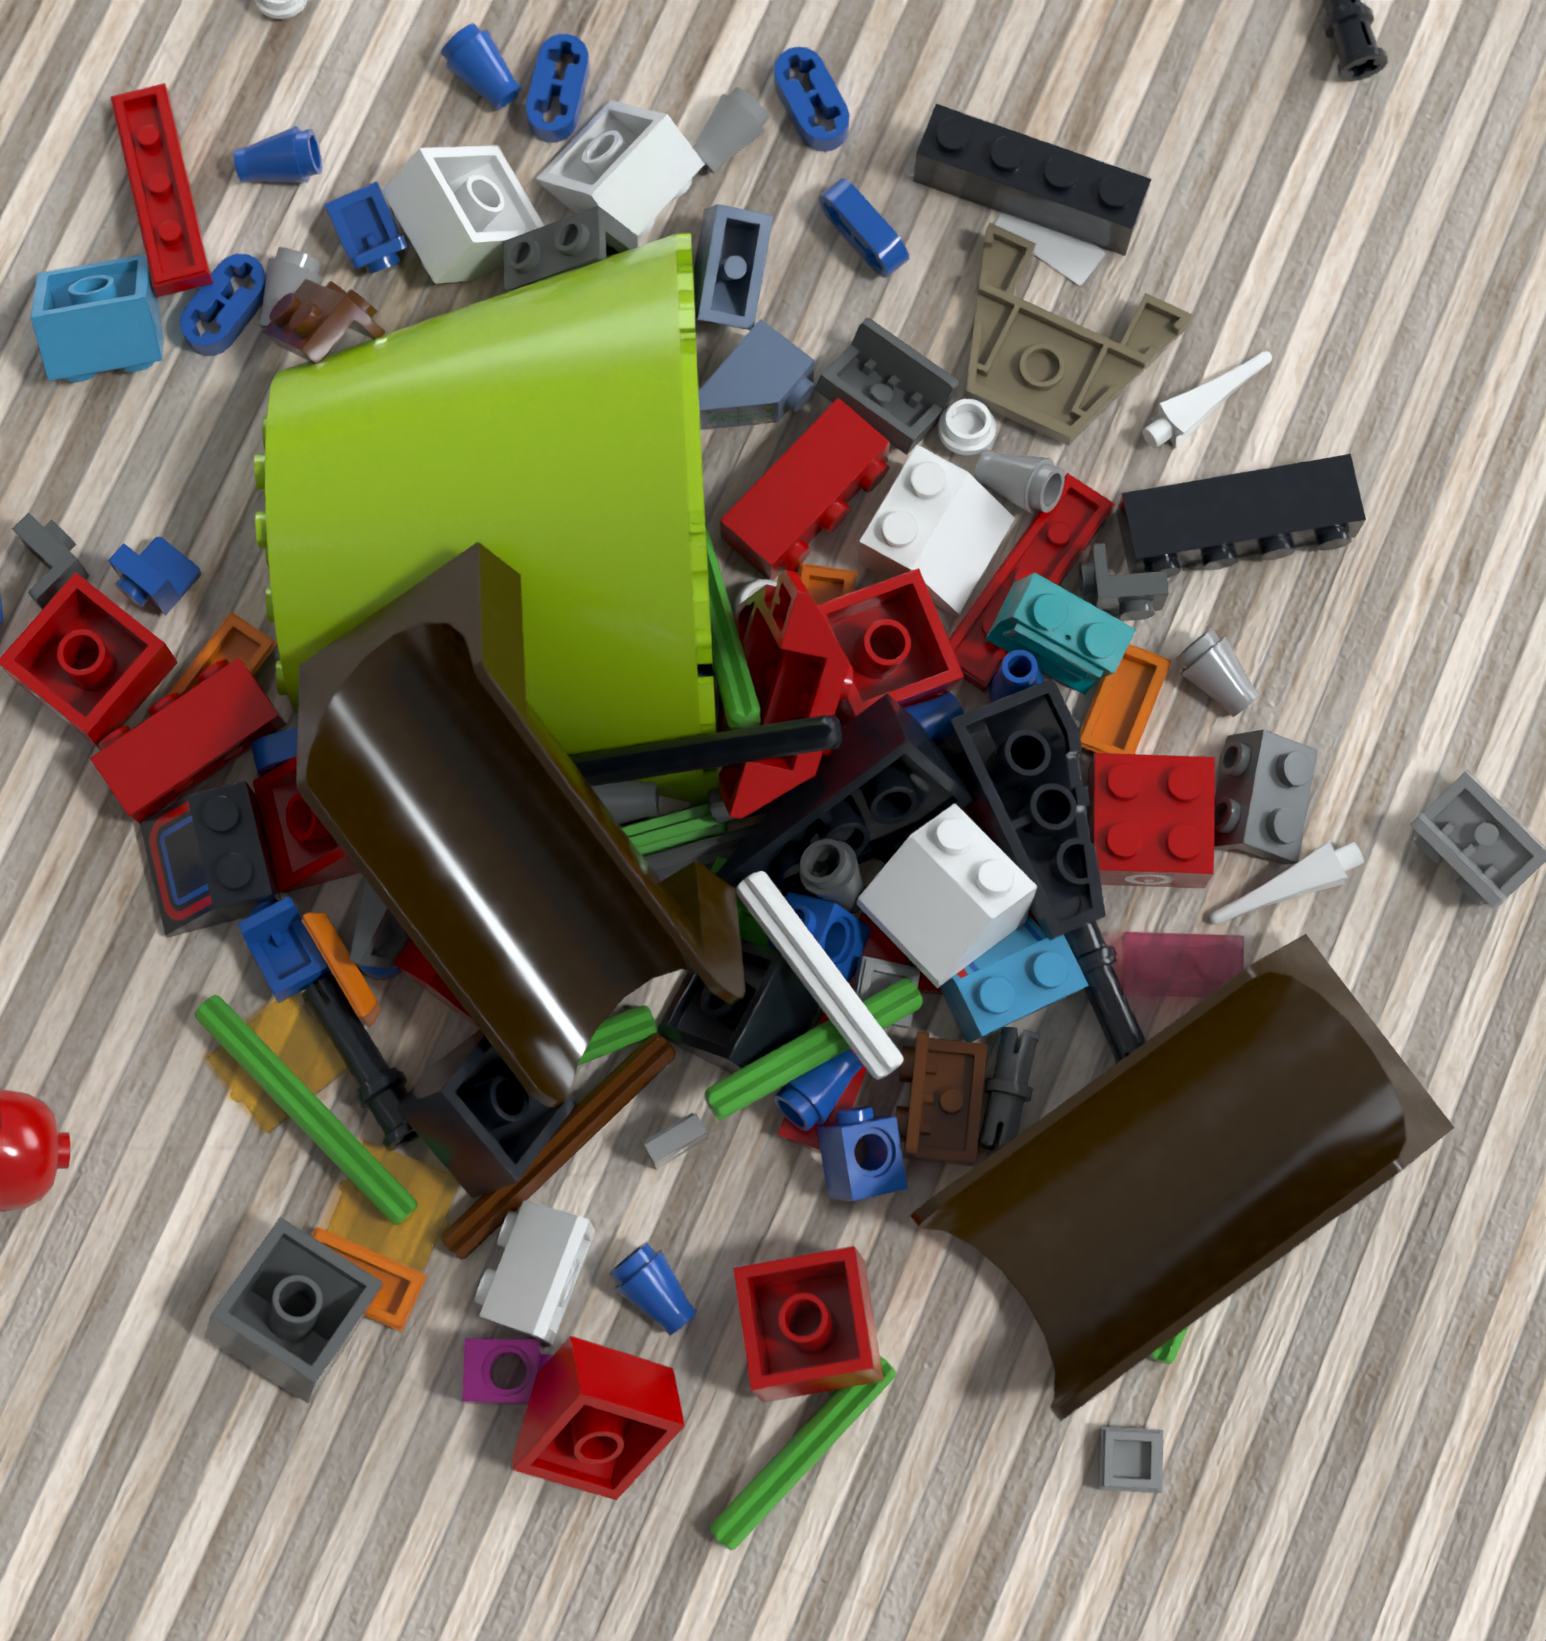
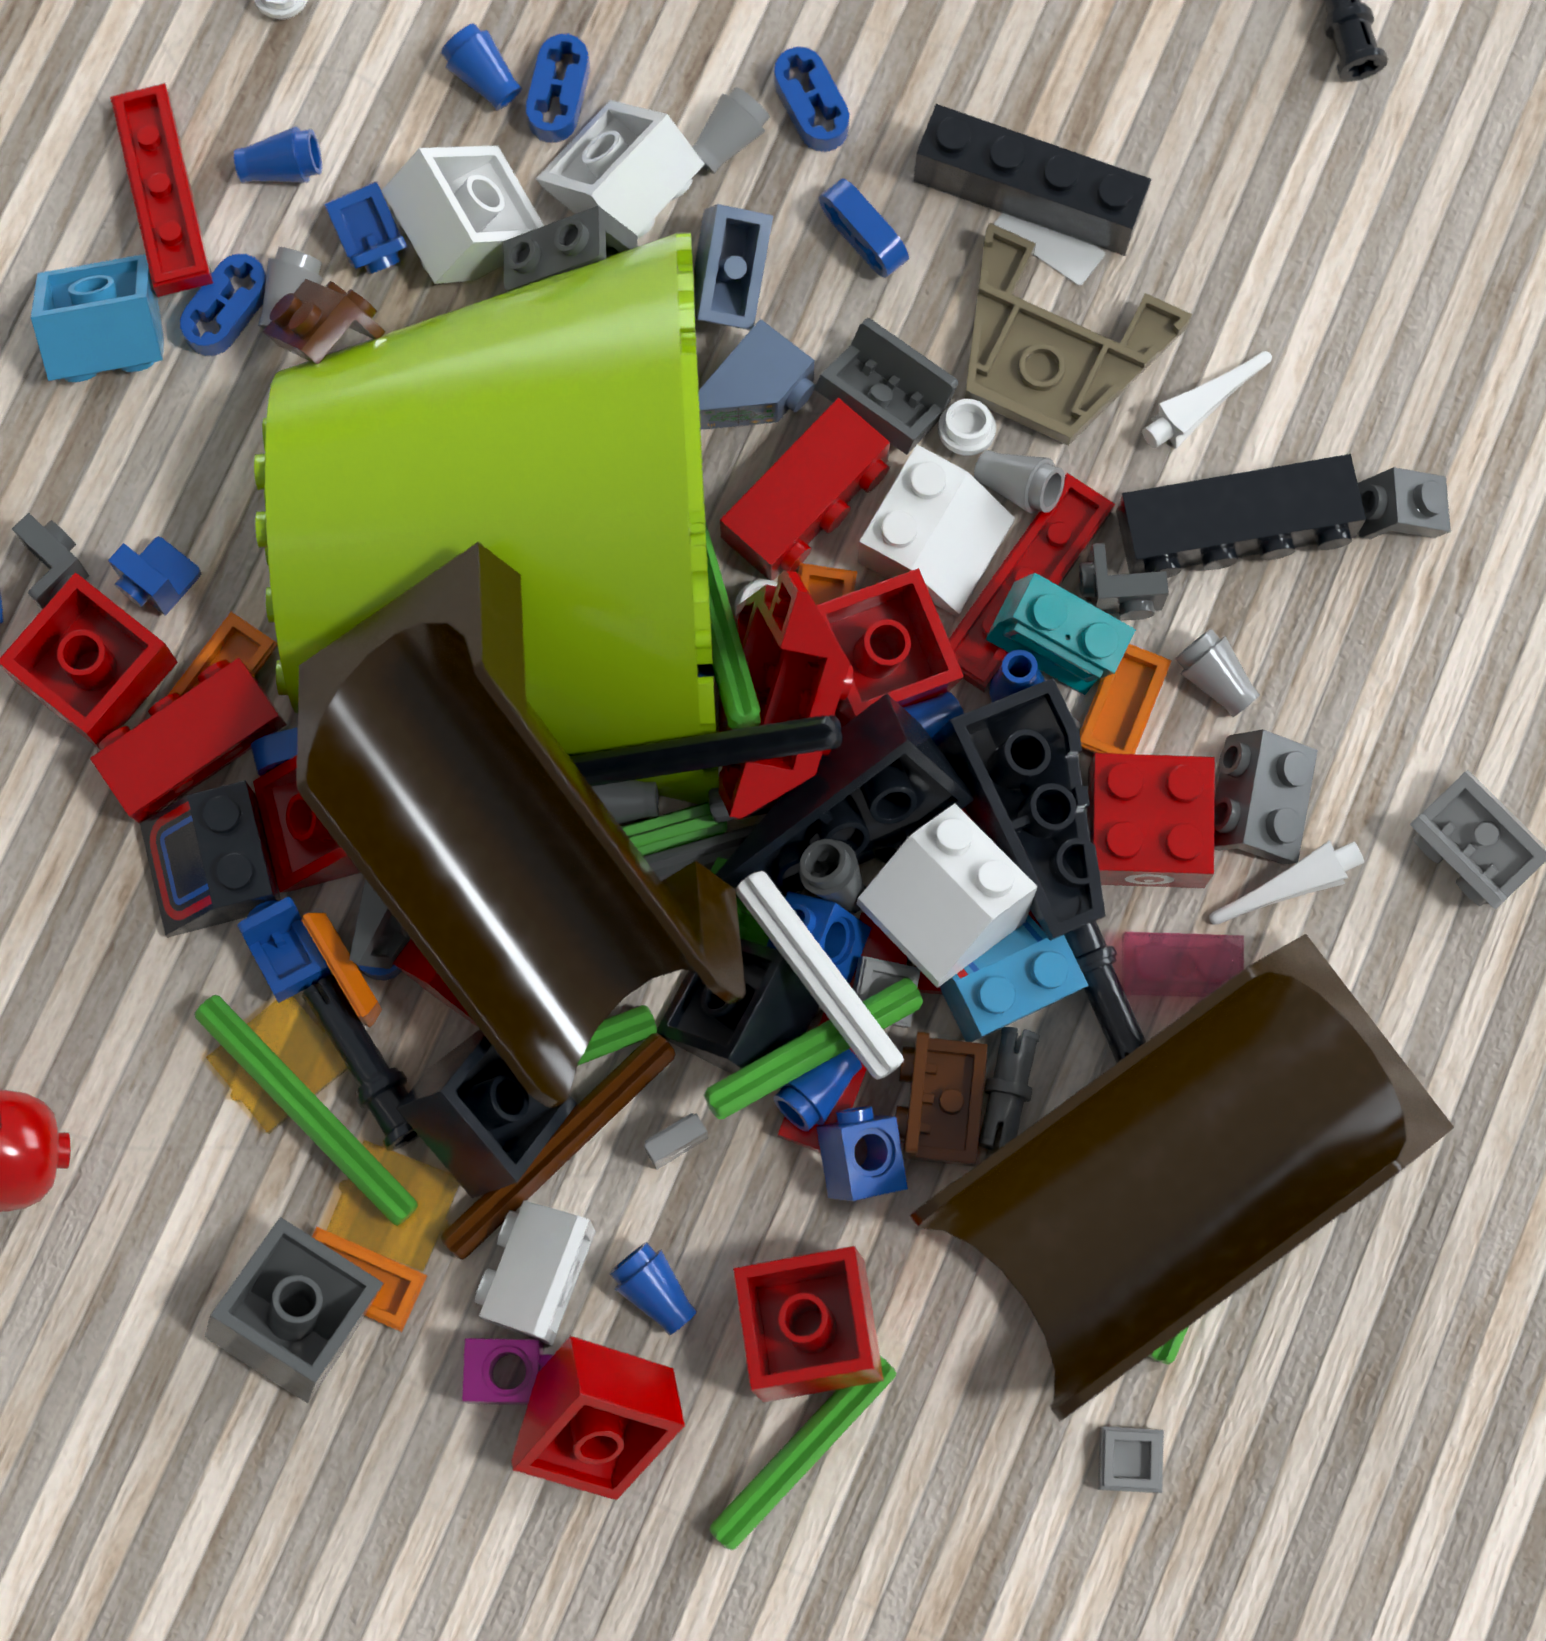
(1405, 504): none -> dark grey bracket

